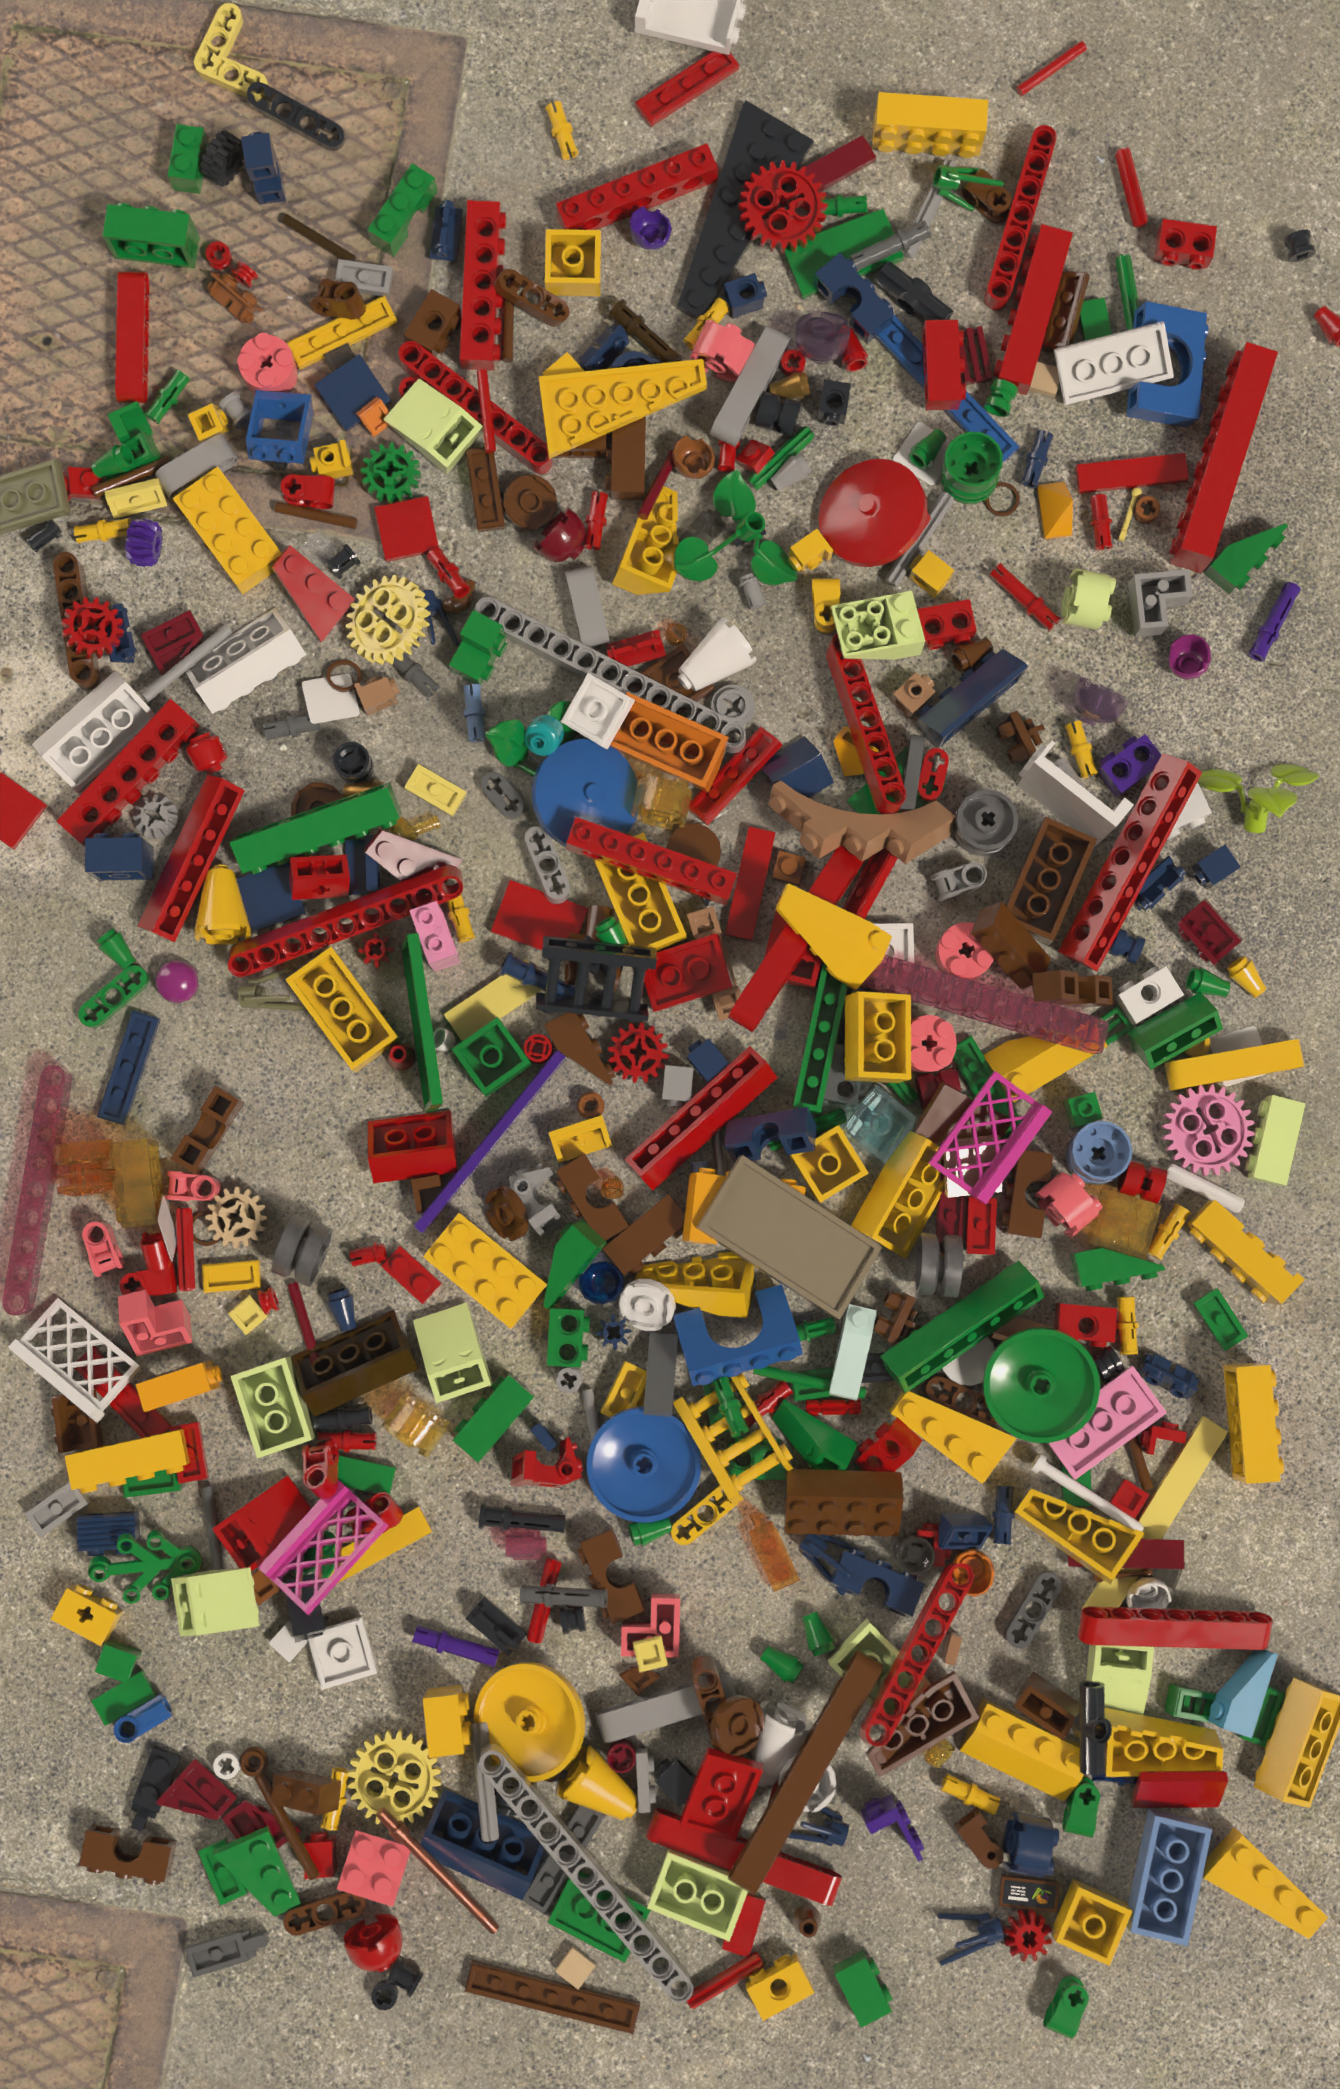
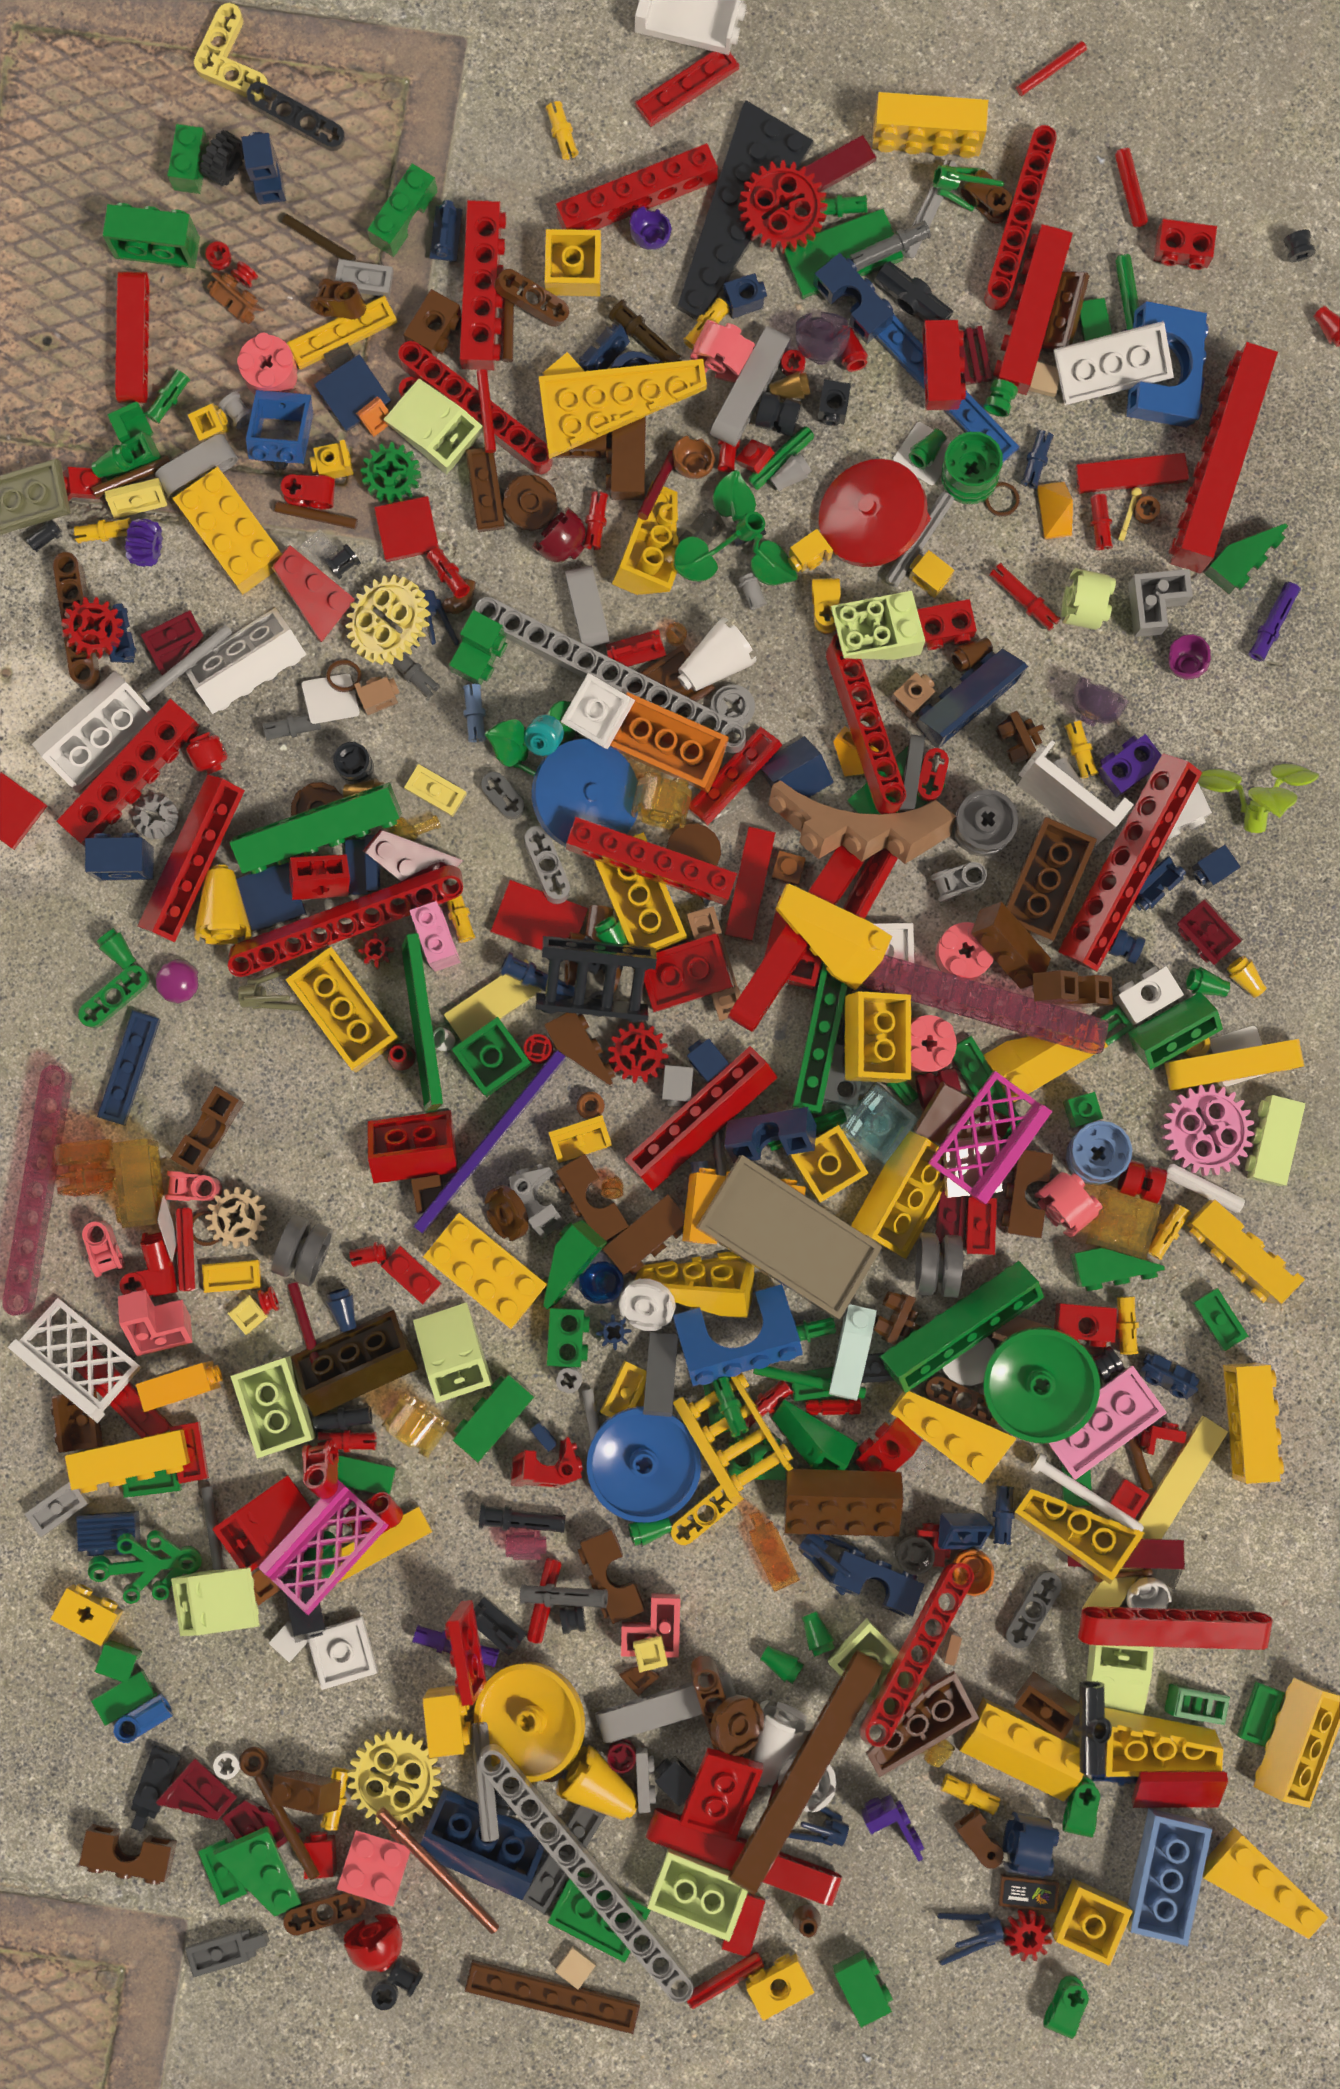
(466, 1653): none -> red plate
(1242, 1696): dark azure slope -> none

